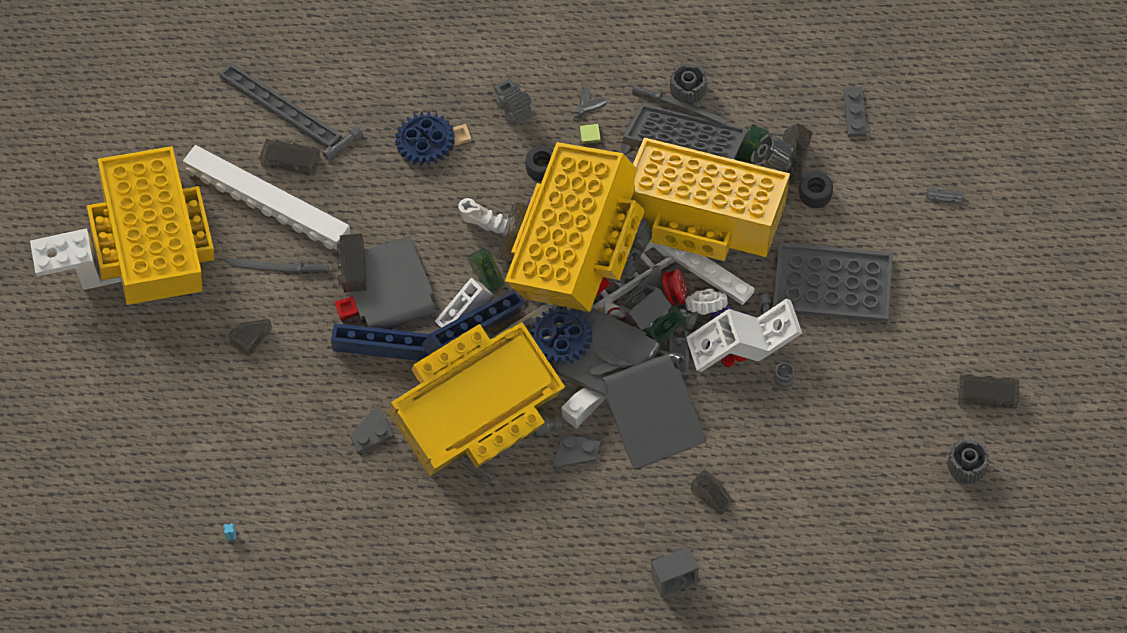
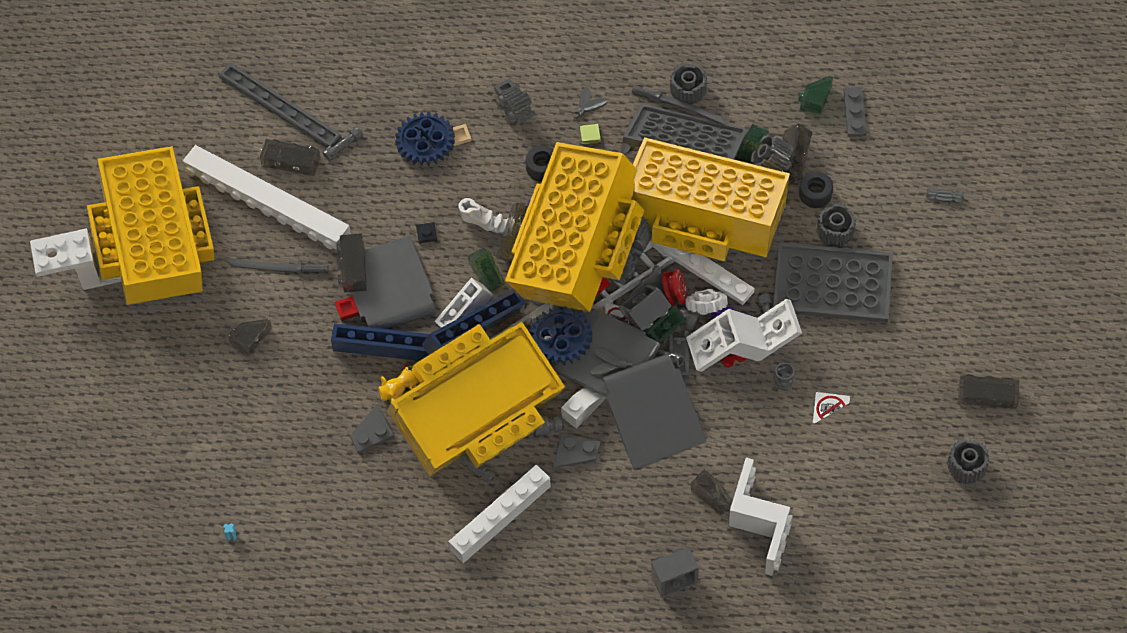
(395, 387): none -> yellow animal
(426, 232): none -> black plate
(499, 514): none -> white brick
(760, 517): none -> white bracket
(816, 95): none -> clear green slope
(827, 404): none -> sticker
(836, 225): none -> dark grey brick

